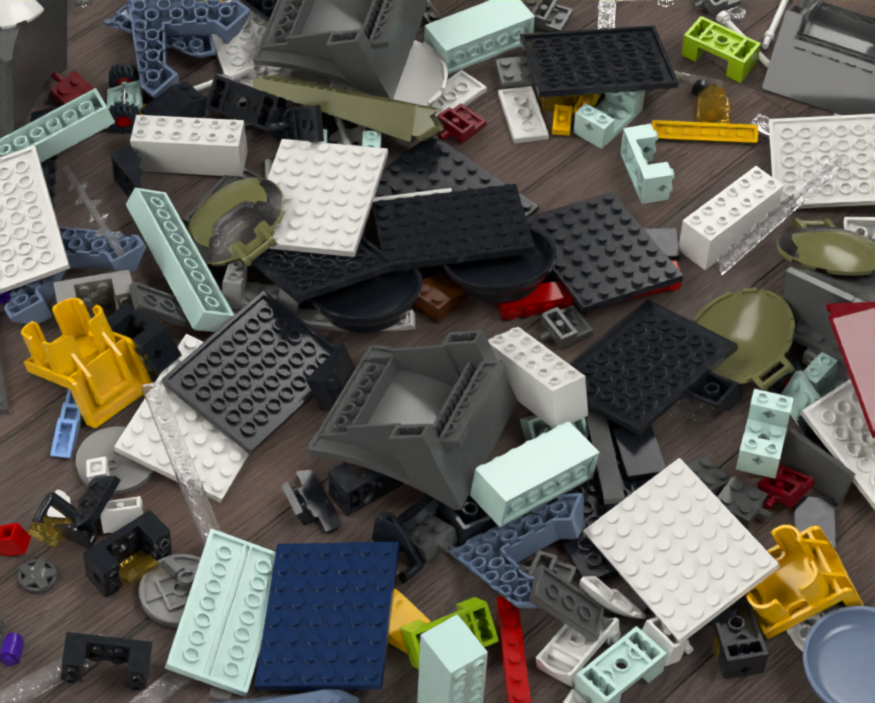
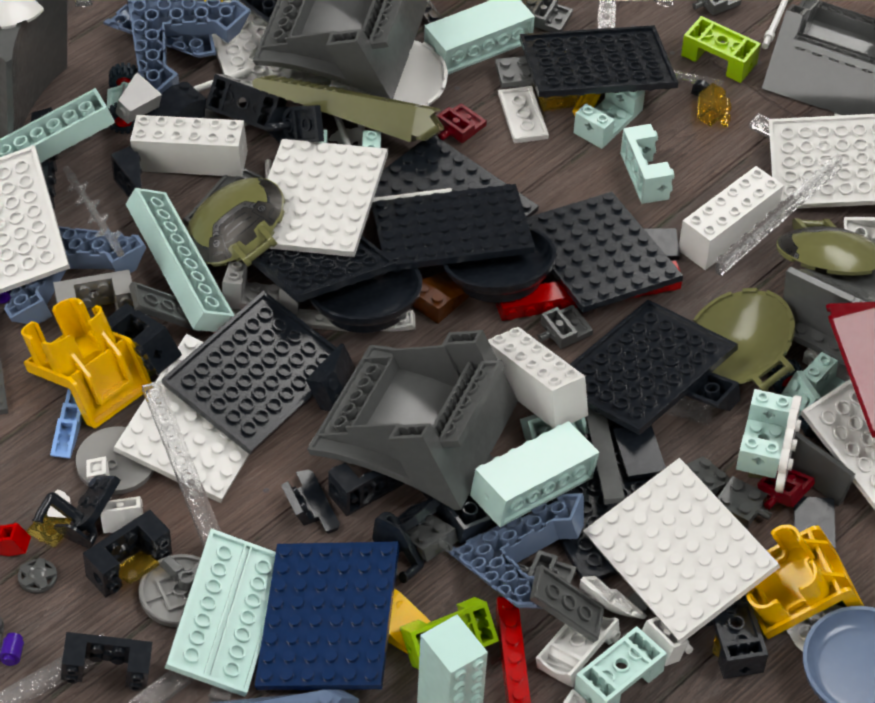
(68, 88): dark red plate -> none
(137, 99): none -> slope
(459, 89): white tile -> none
(562, 120): yellow plate -> none
(706, 131): yellow plate -> none
(724, 19): white piece -> none
(737, 14): clear tile -> none
(789, 444): none -> white plate

